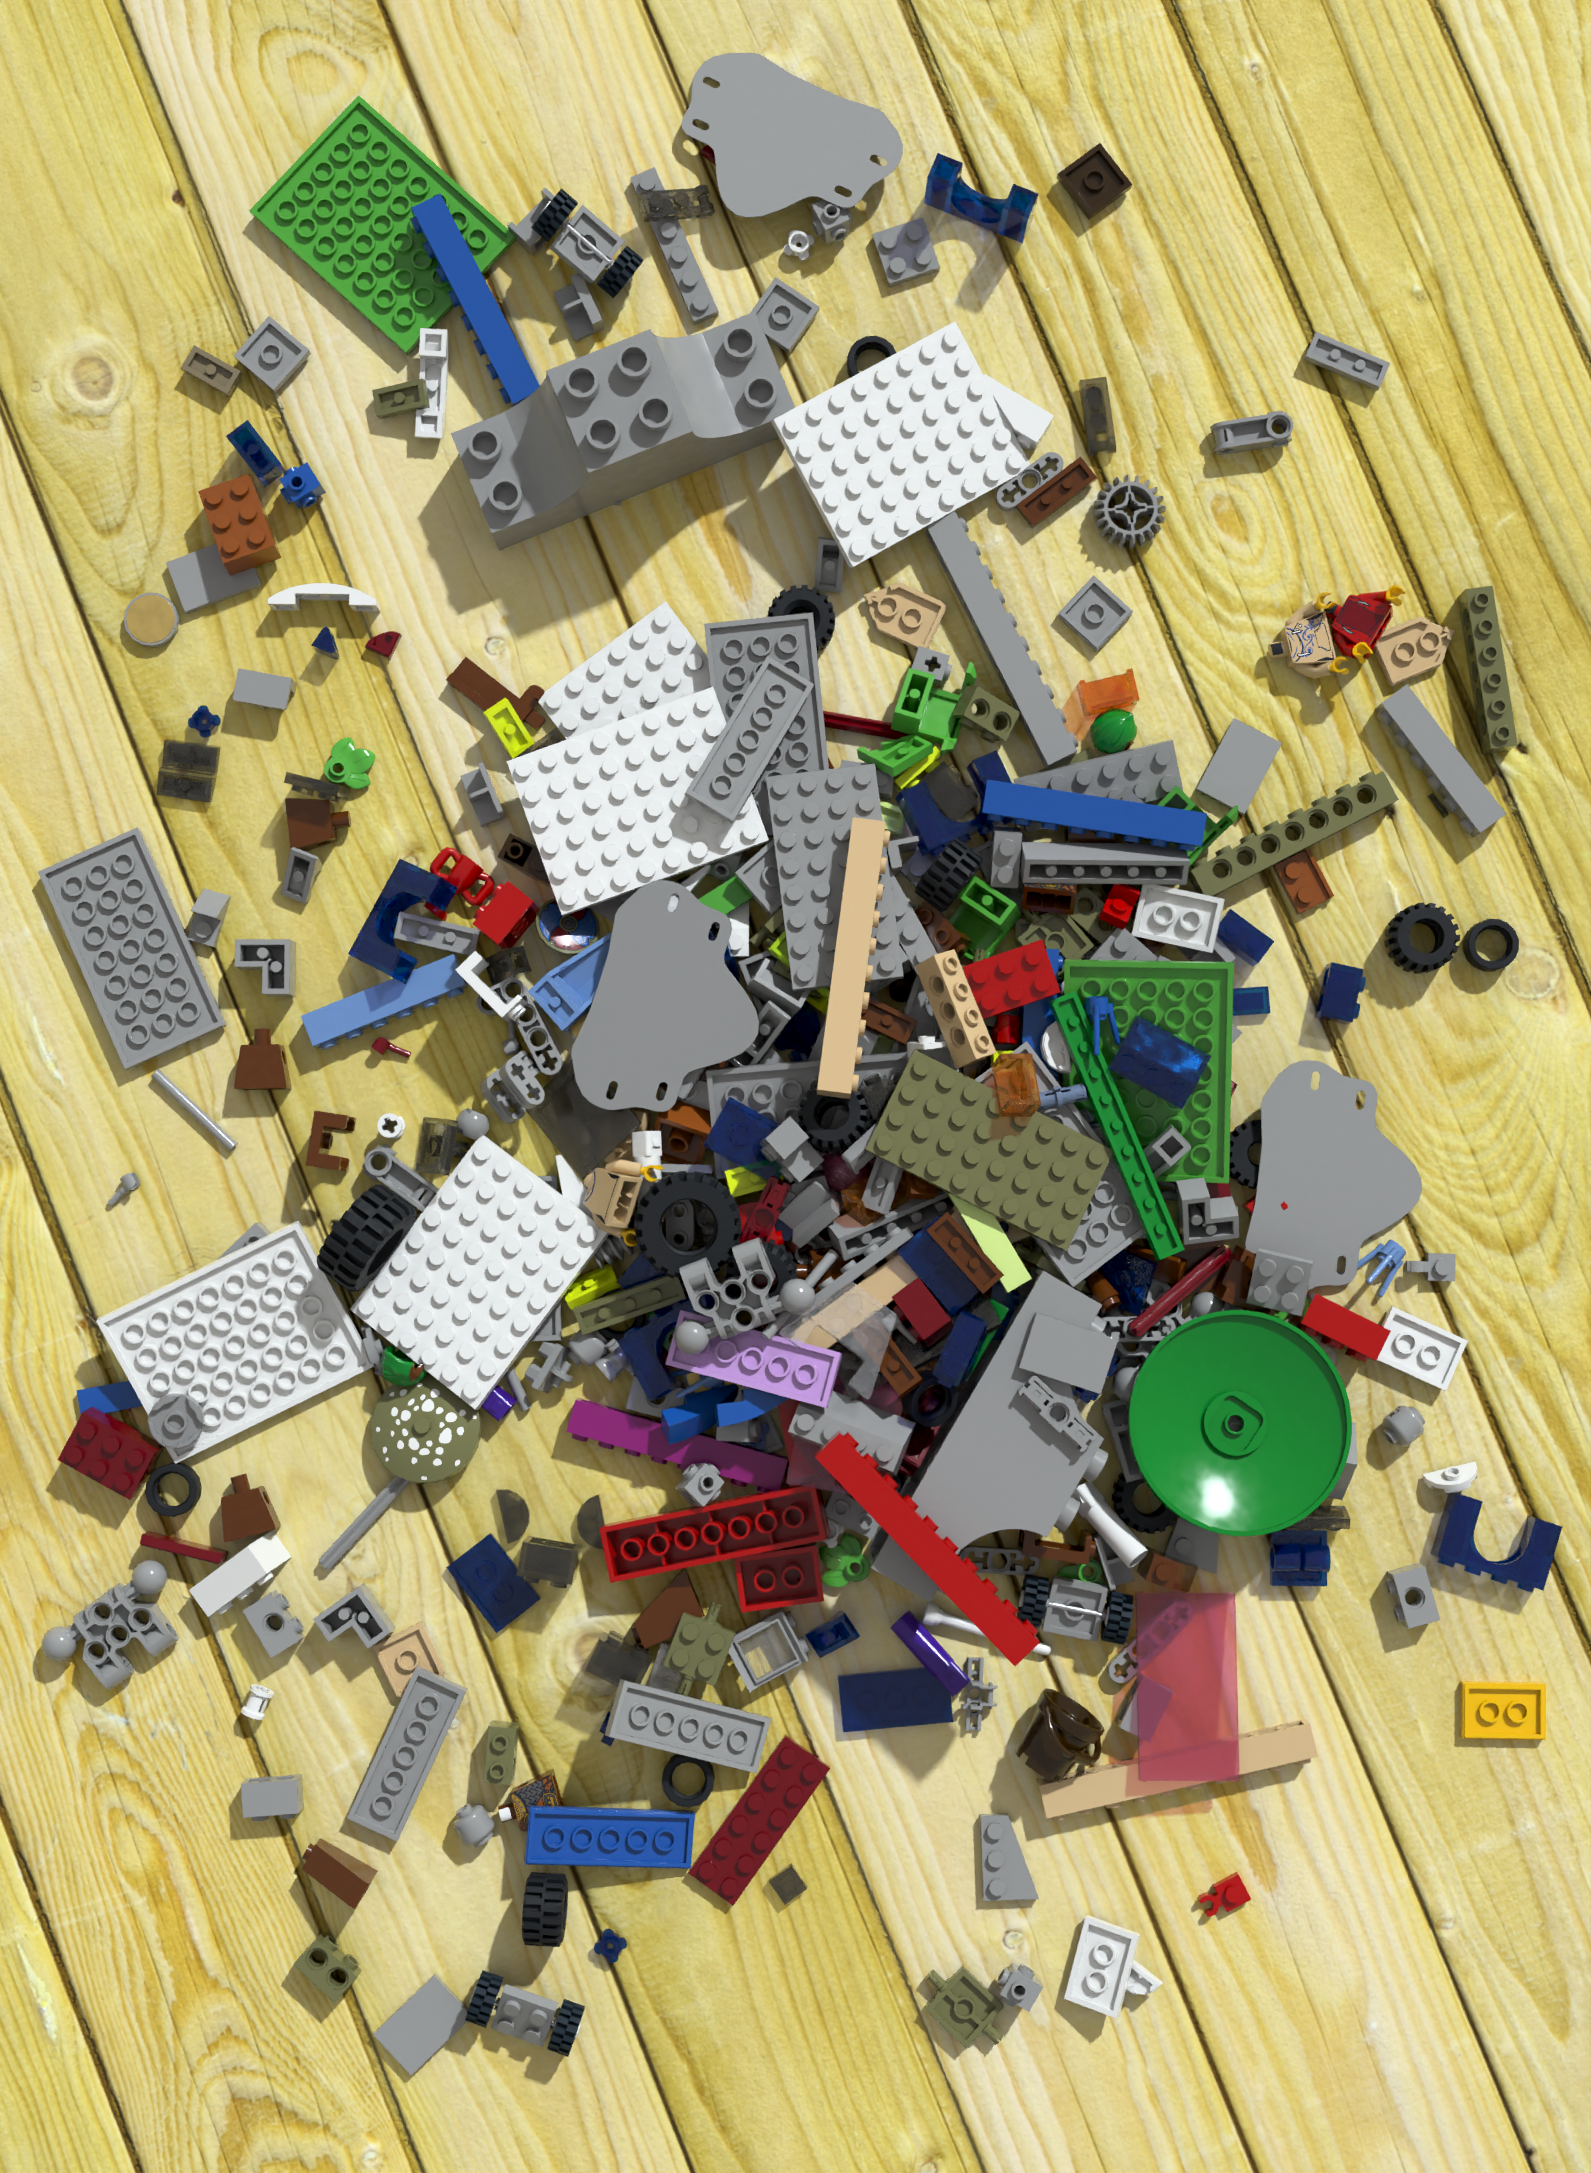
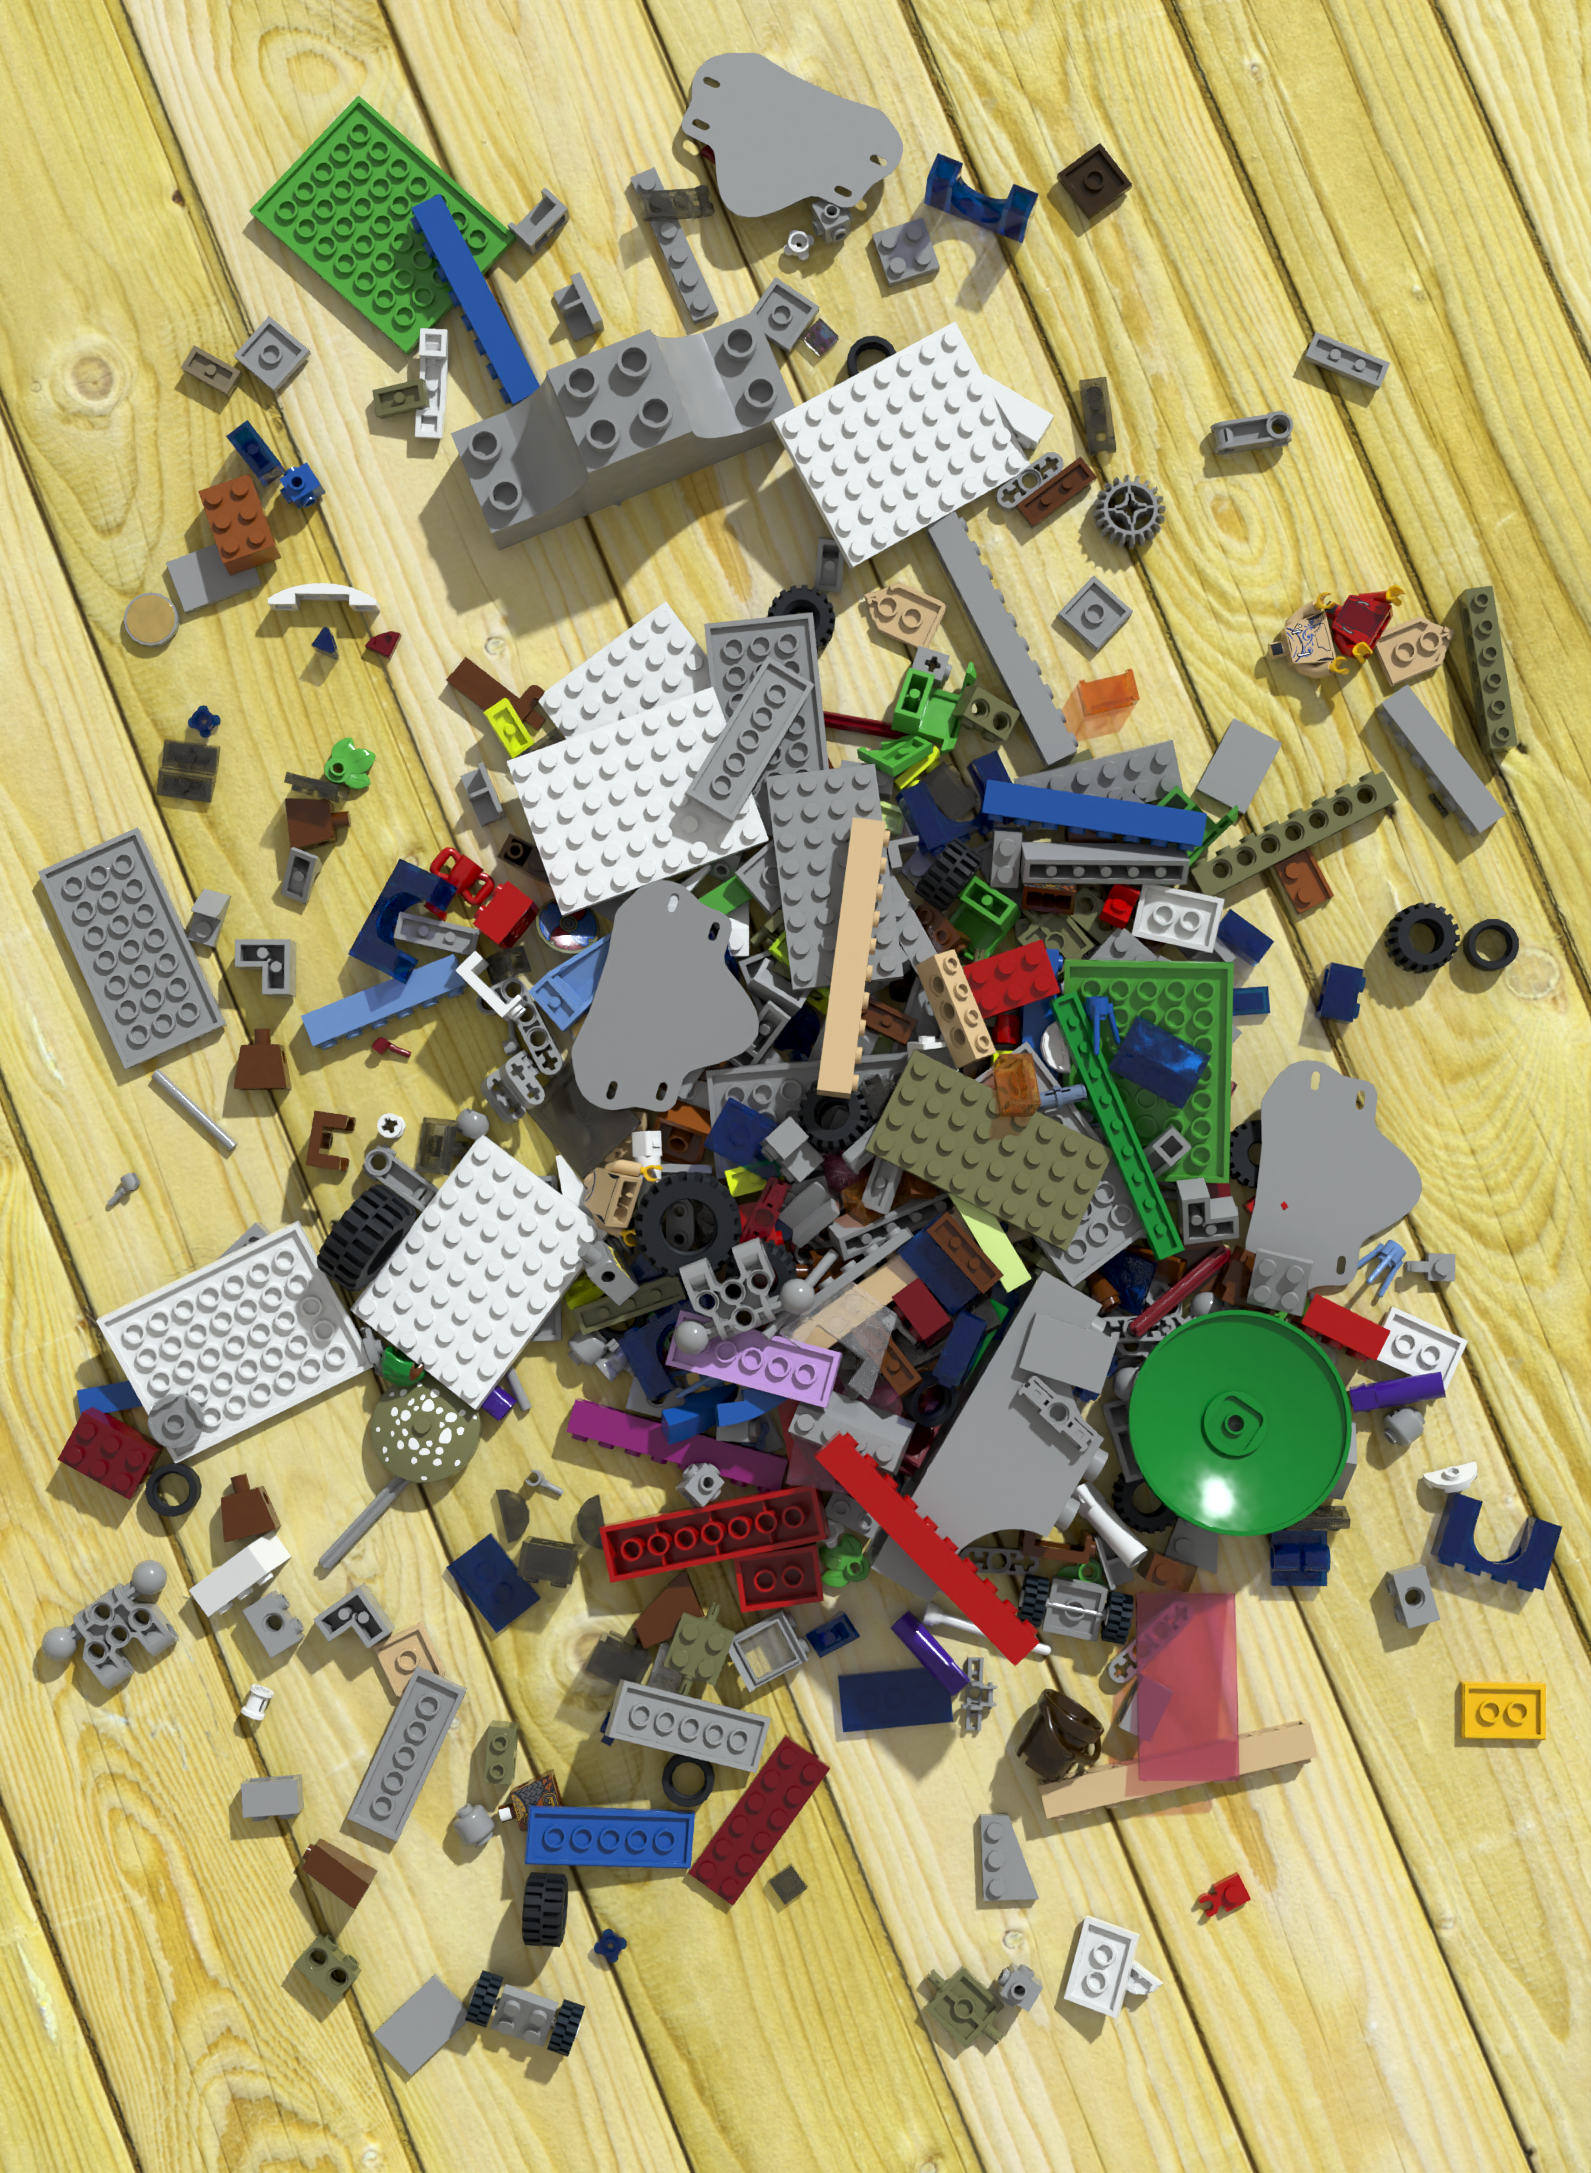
(183, 1547): dark red tile -> none
(263, 689): light grey panel -> none
(544, 1483): none -> light grey hand
(554, 1369): light grey hips -> none
(587, 244): plate -> none
(600, 1263): none -> light grey torso
(819, 337): none -> clear smoke tile
(1113, 731): green hair -> none
(1397, 1392): none -> dark purple piece

